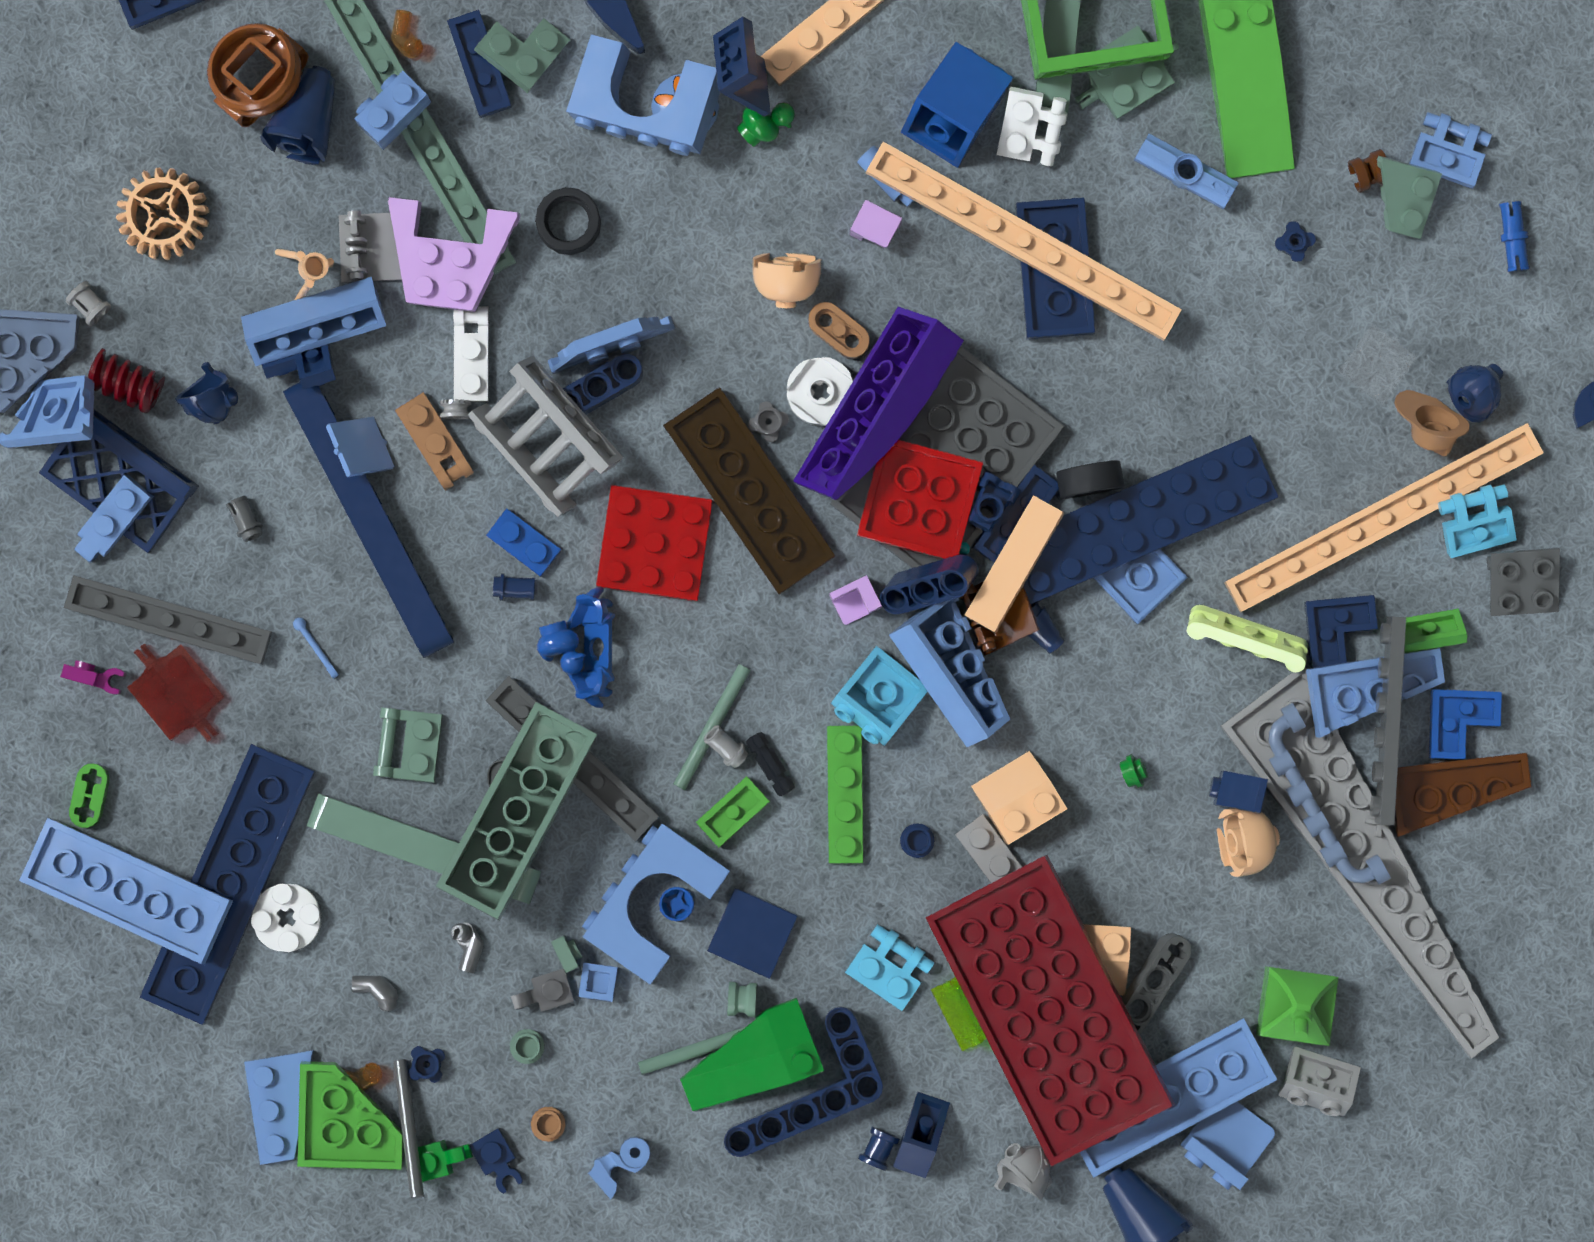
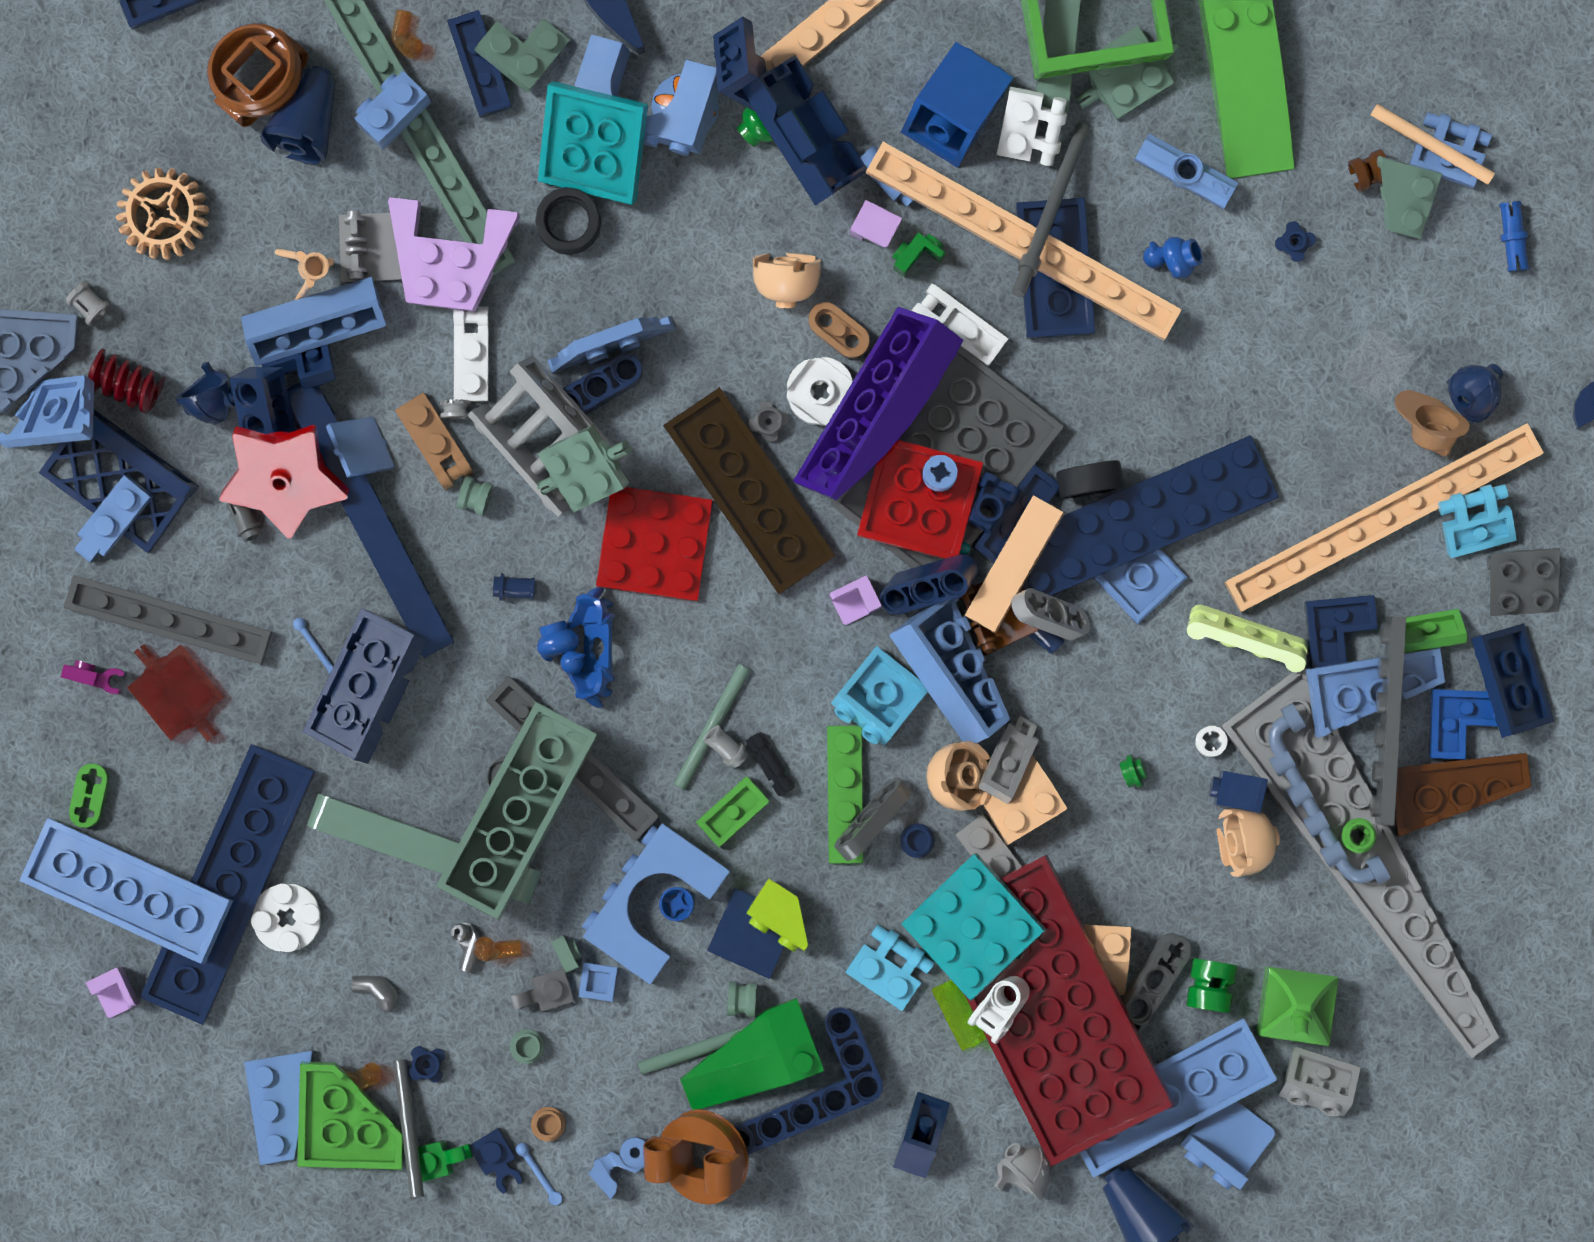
(113, 991): none -> lavender panel
(262, 400): none -> dark blue brick
(281, 476): none -> plate
(364, 686): none -> dark blue piece
(419, 747): sand green plate -> none
(474, 496): none -> sand green wheel
(487, 950): none -> clear orange arm
(523, 542): blue plate -> none
(555, 1197): none -> medium blue hinge
(584, 468): none -> sand green plate
(592, 142): none -> teal plate
(671, 1157): none -> dark orange piece
(781, 912): none -> lime slope
(805, 129): none -> dark blue piece
(872, 819): none -> dark grey beam
(878, 1149): dark blue bush -> none
(908, 254): none -> green bracket
(938, 479): none -> medium blue wheel
(955, 776): none -> light nougat cylinder
(973, 926): none -> teal plate
(978, 336): none -> white plate
(996, 1012): none -> white piece
(1009, 759): none -> light grey hinge
(1031, 261): none -> dark grey bar
(1033, 609): none -> light grey beam
(1178, 255): none -> blue animal
(1200, 743): none -> white bush
(1211, 998): none -> green wheel
(1367, 835): none -> bright green cone
(1432, 144): none -> light nougat bar
(1512, 680): none -> dark blue plate

